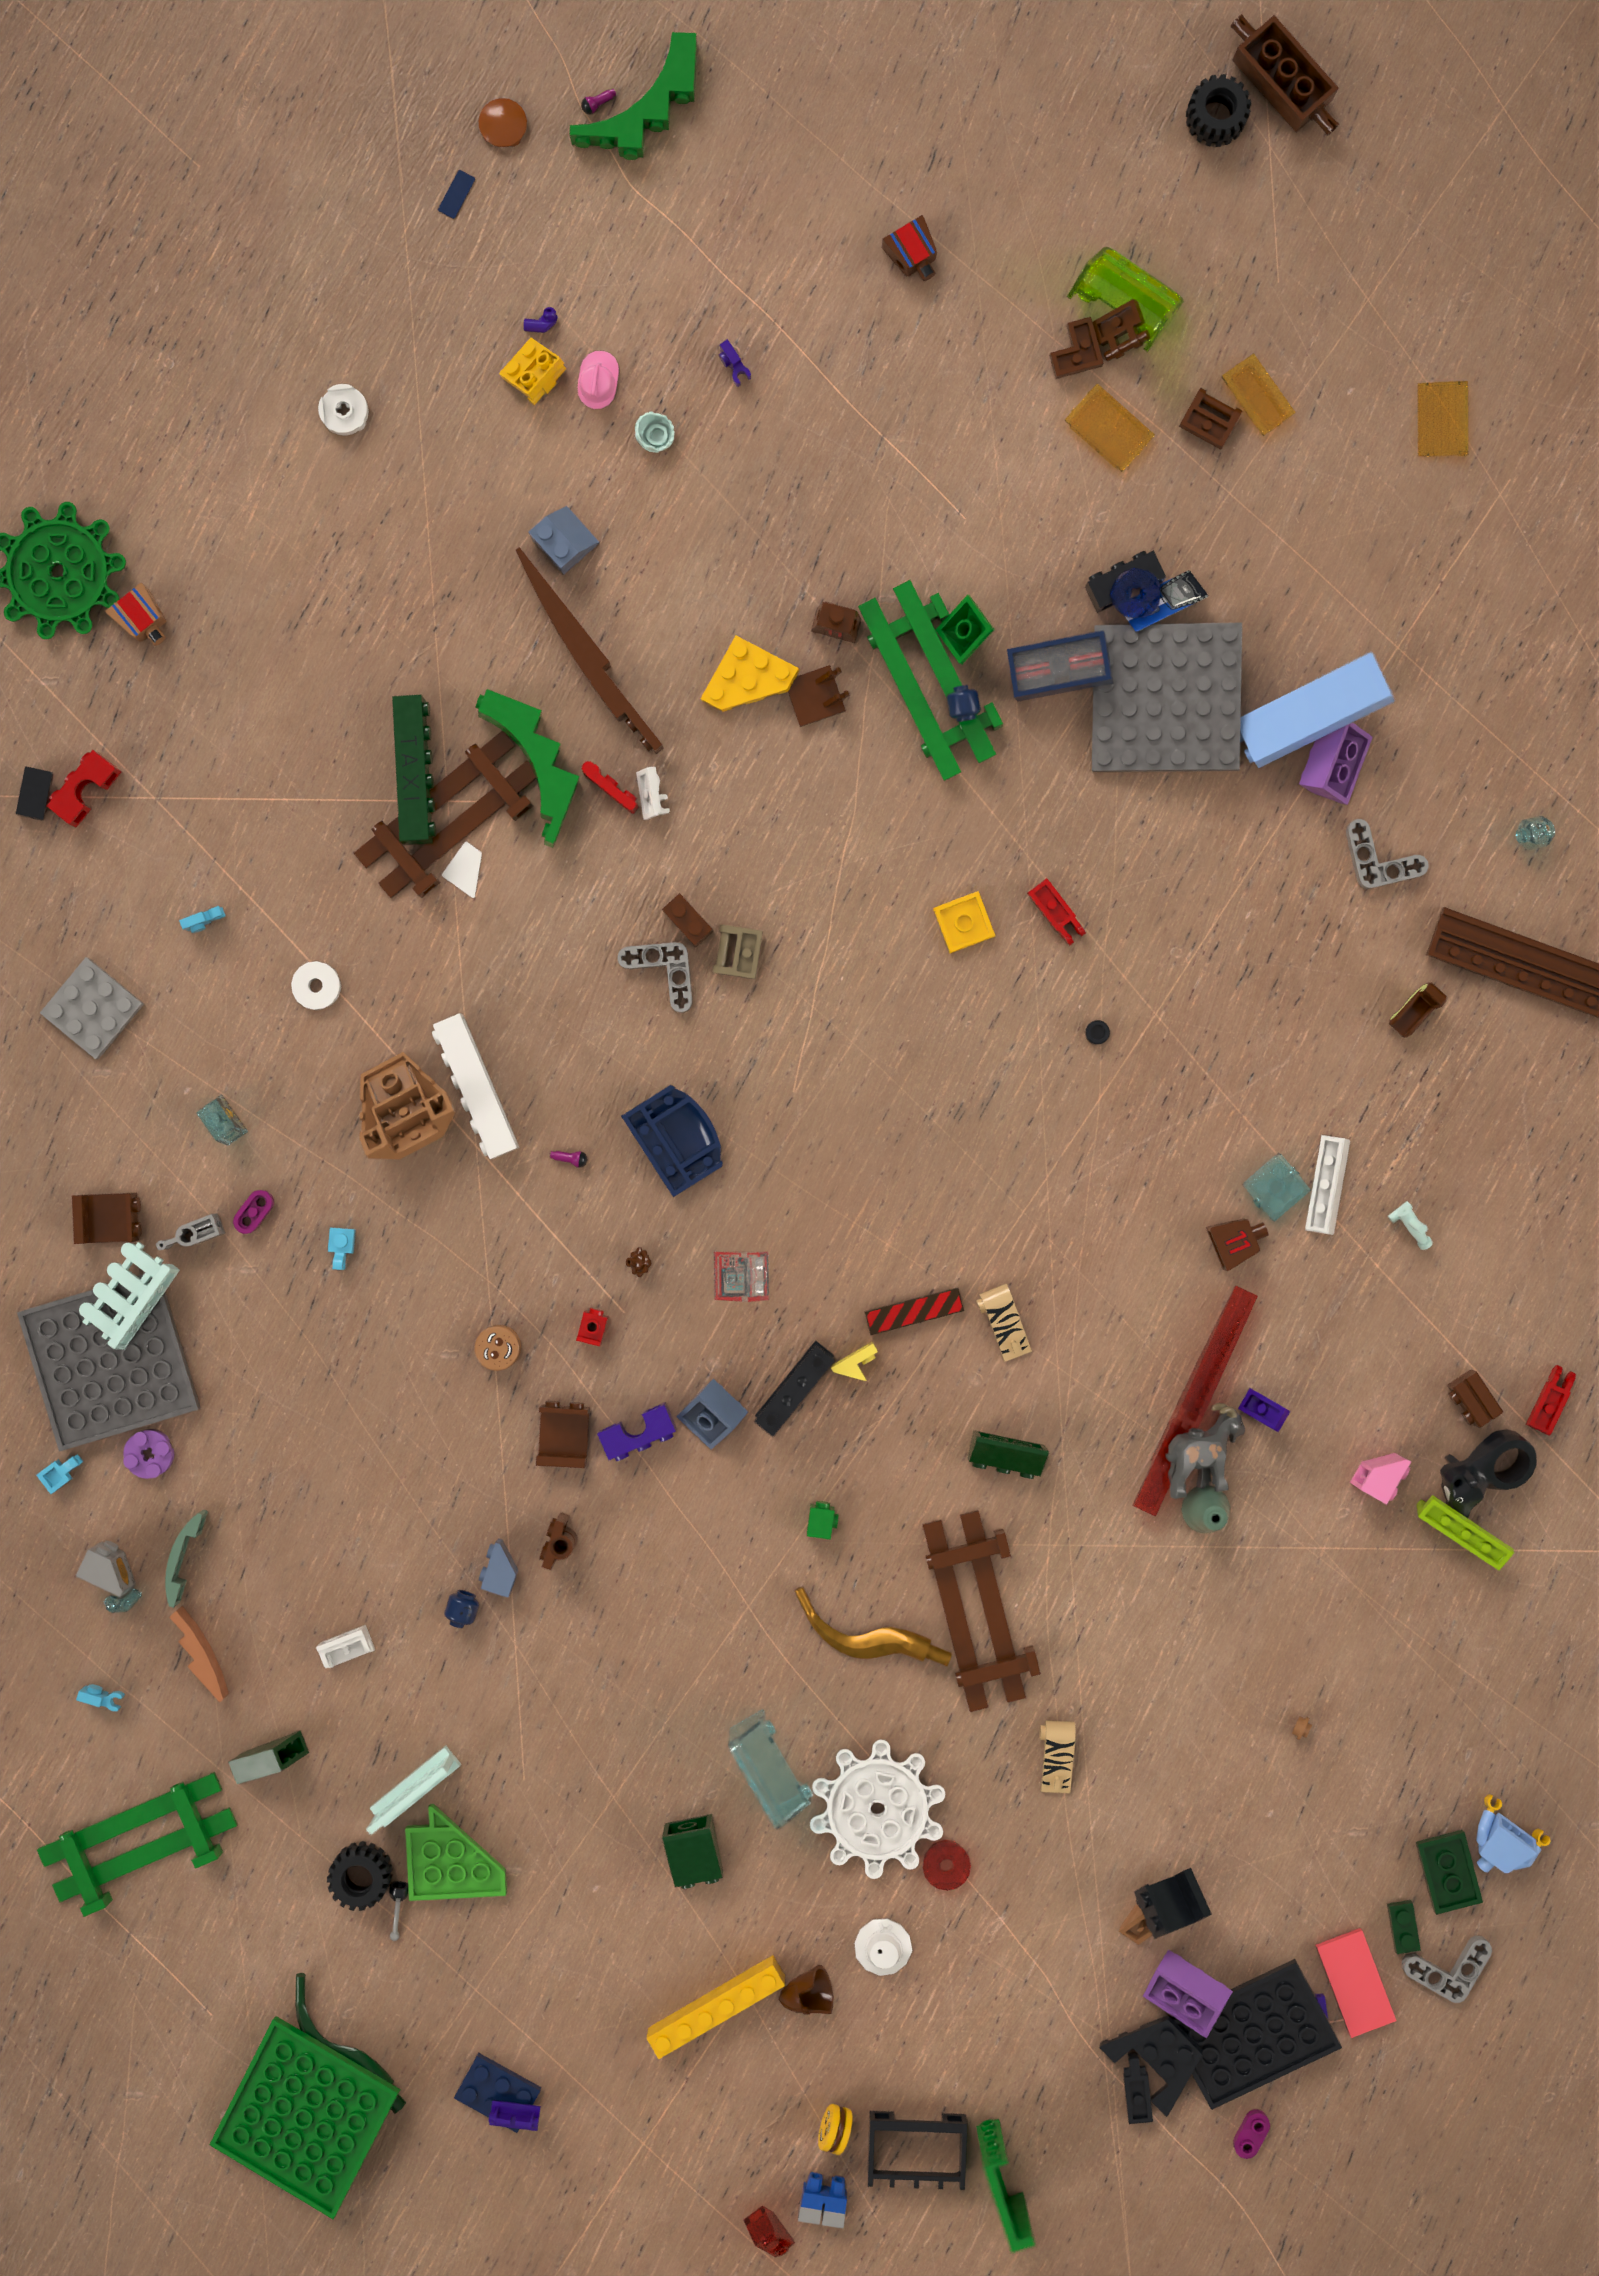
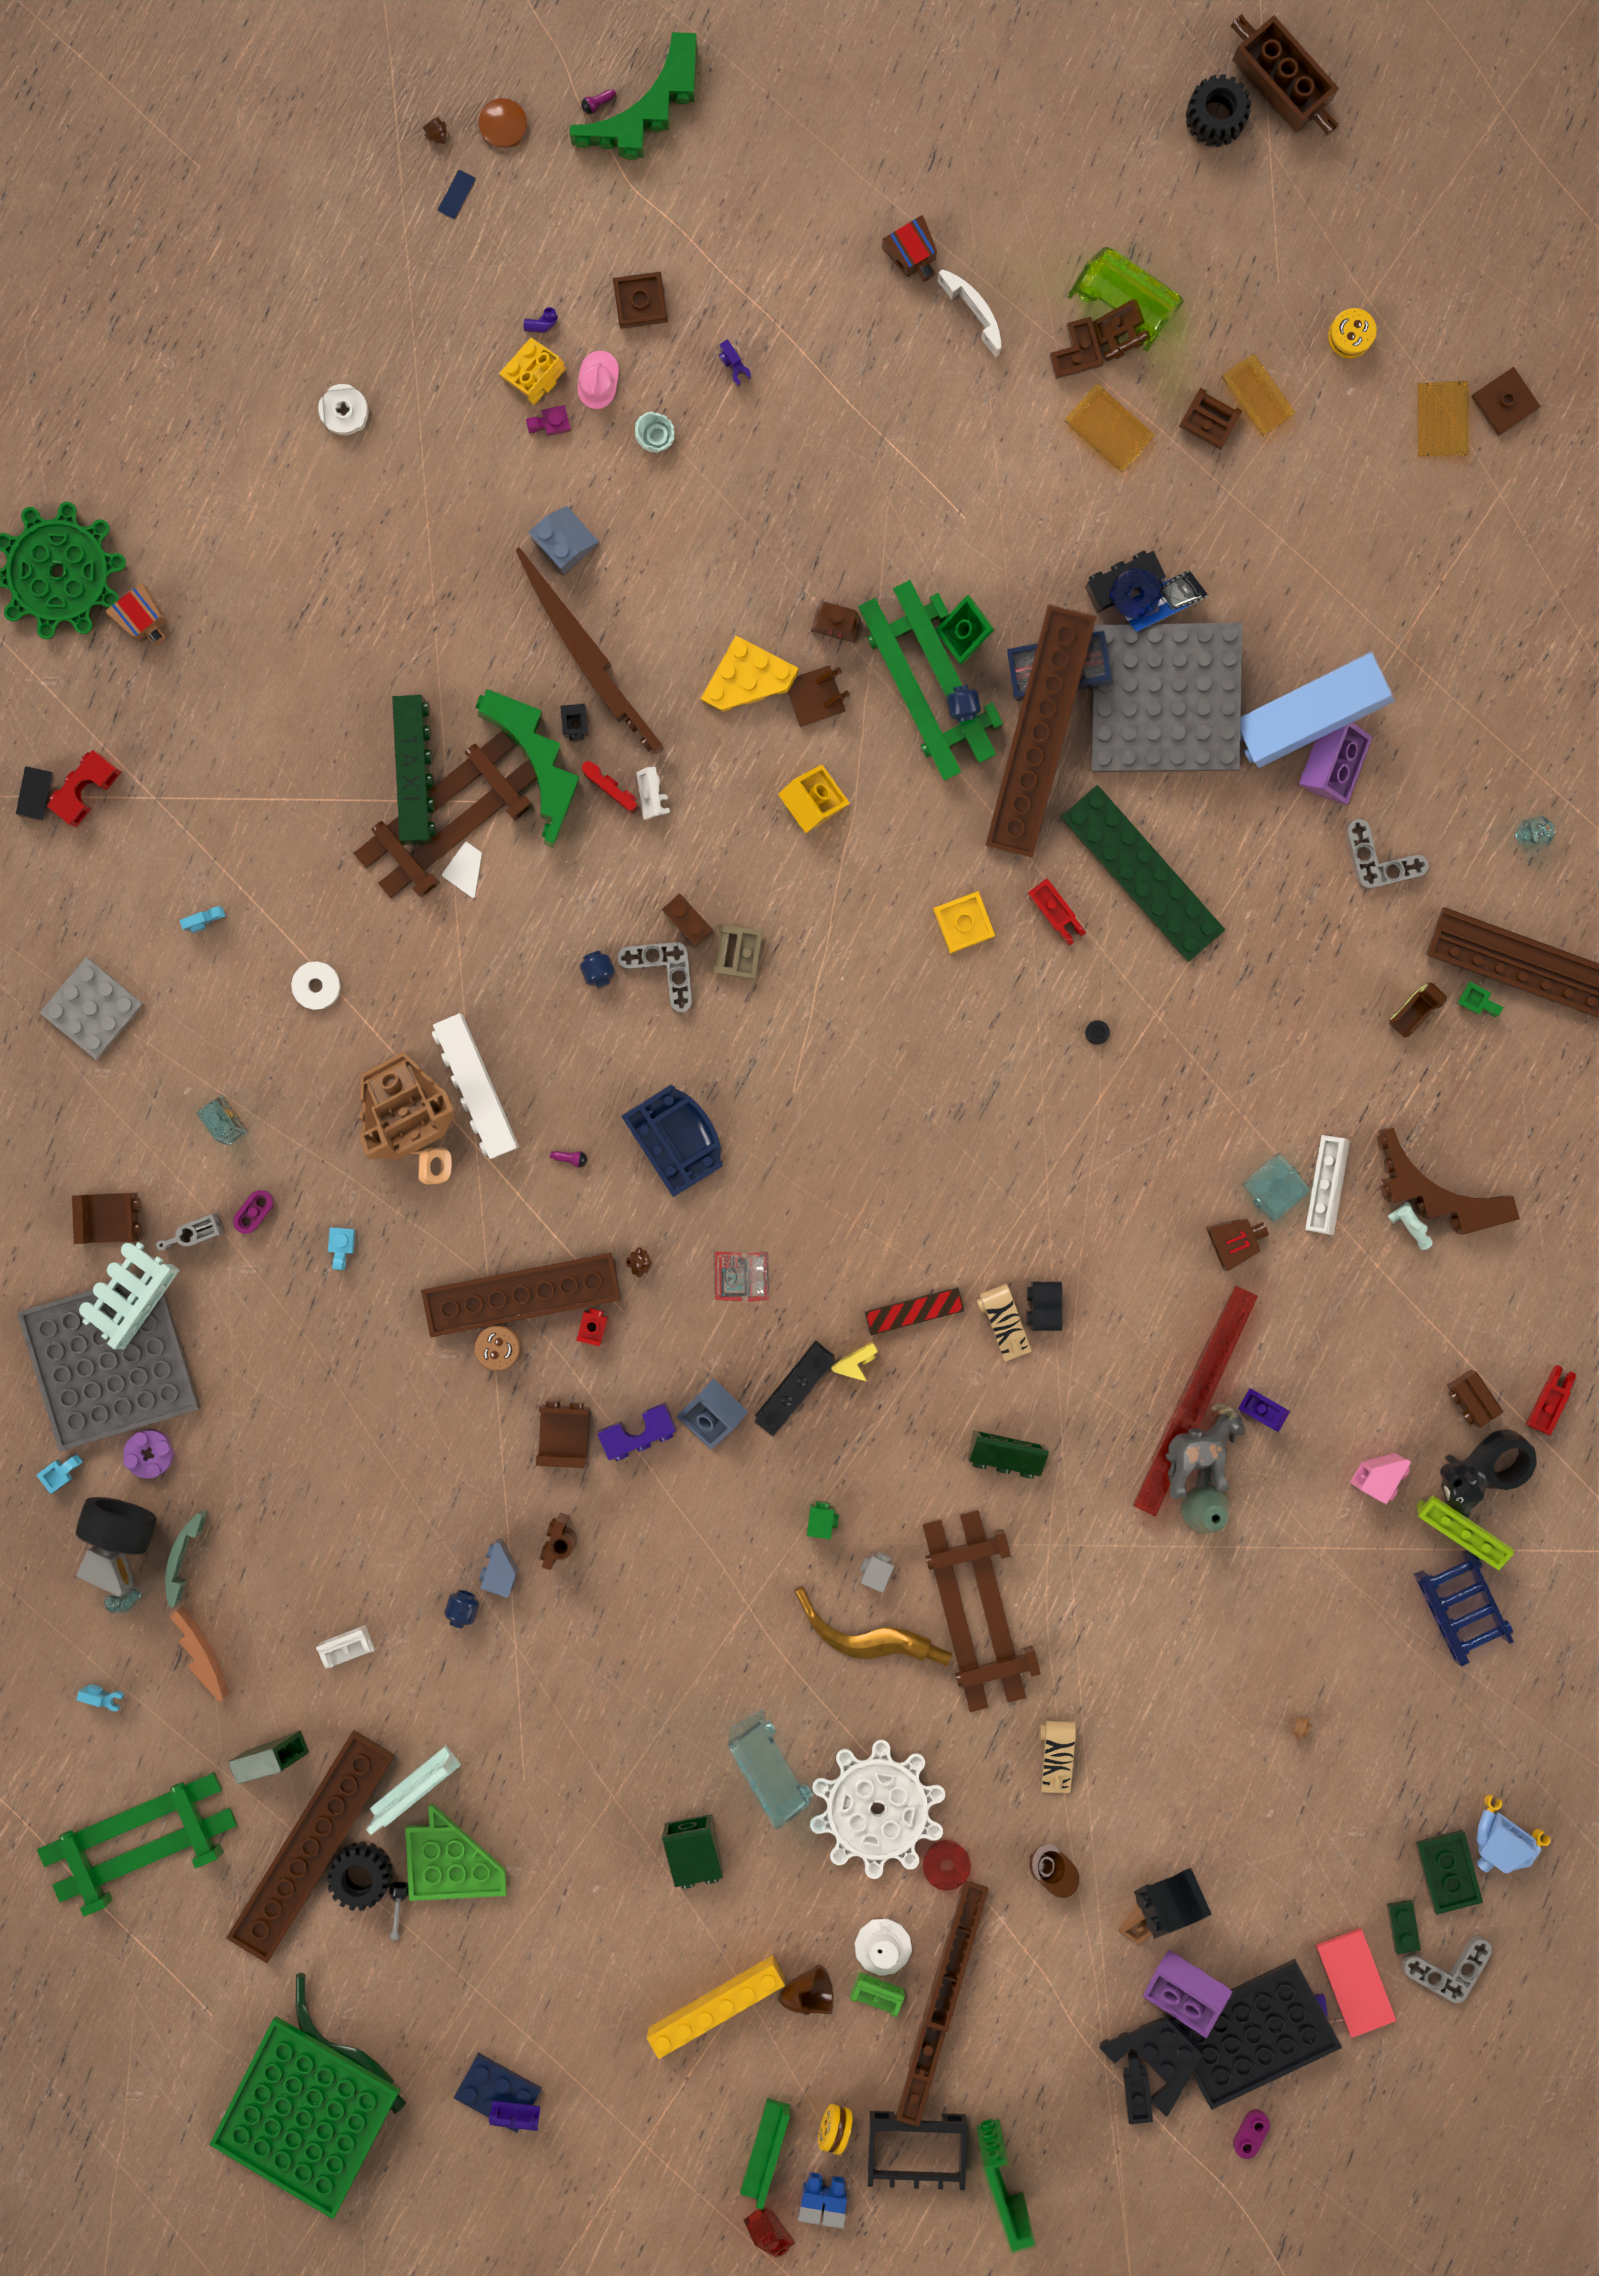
(115, 1525): none -> black tyre
(310, 1846): none -> reddish brown plate
(426, 1157): none -> light nougat piece
(436, 130): none -> reddish brown plate
(521, 1294): none -> reddish brown plate
(553, 420): none -> magenta plate
(573, 713): none -> black brick
(597, 969): none -> dark blue head
(640, 300): none -> reddish brown plate
(765, 2151): none -> green fence
(813, 798): none -> yellow slope
(876, 1571): none -> light grey brick
(877, 1993): none -> bright green hinge
(941, 2003): none -> reddish brown slope
(953, 287): none -> white slope
(1040, 730): none -> reddish brown plate
(1045, 1306): none -> black brick
(1054, 1871): none -> reddish brown piece
(1142, 873): none -> dark green plate
(1352, 333): none -> yellow head
(1434, 1201): none -> reddish brown arch
(1449, 1627): none -> clear blue fence
(1476, 998): none -> green plate
(1506, 401): none -> reddish brown plate

